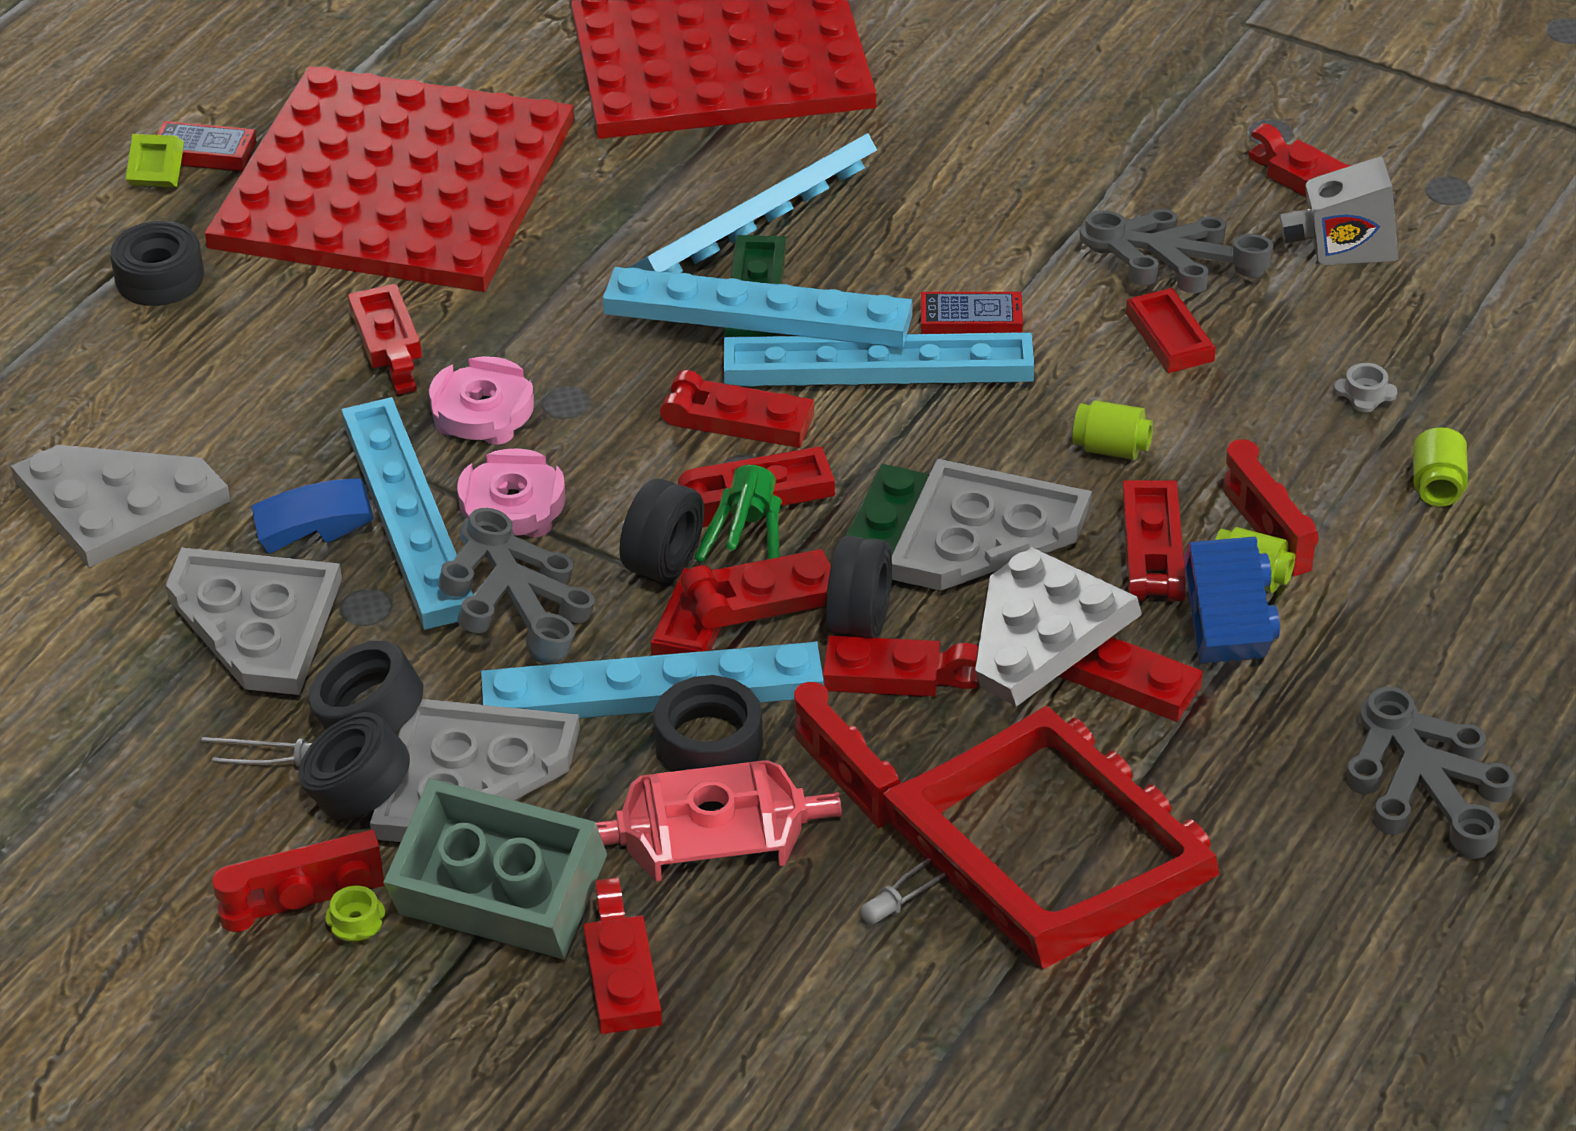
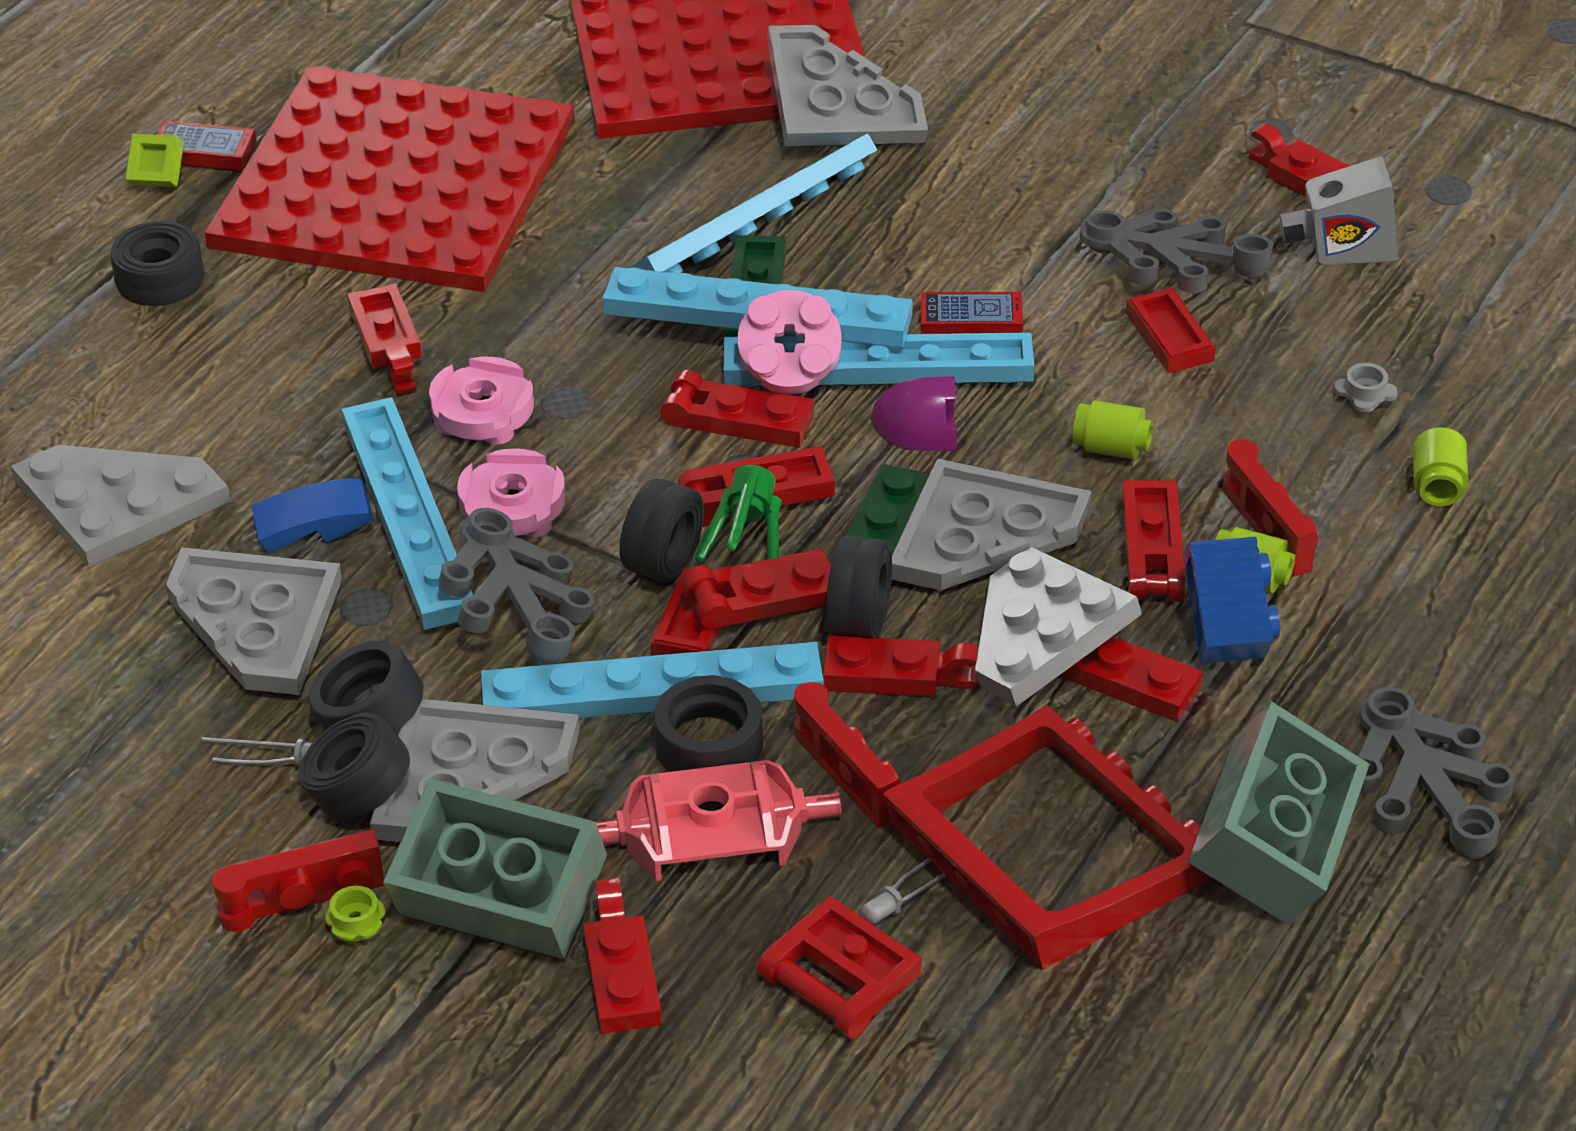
(783, 312): none -> bright pink plate
(837, 94): none -> light grey plate
(850, 952): none -> red plate
(918, 414): none -> magenta brick
(1279, 813): none -> sand green brick

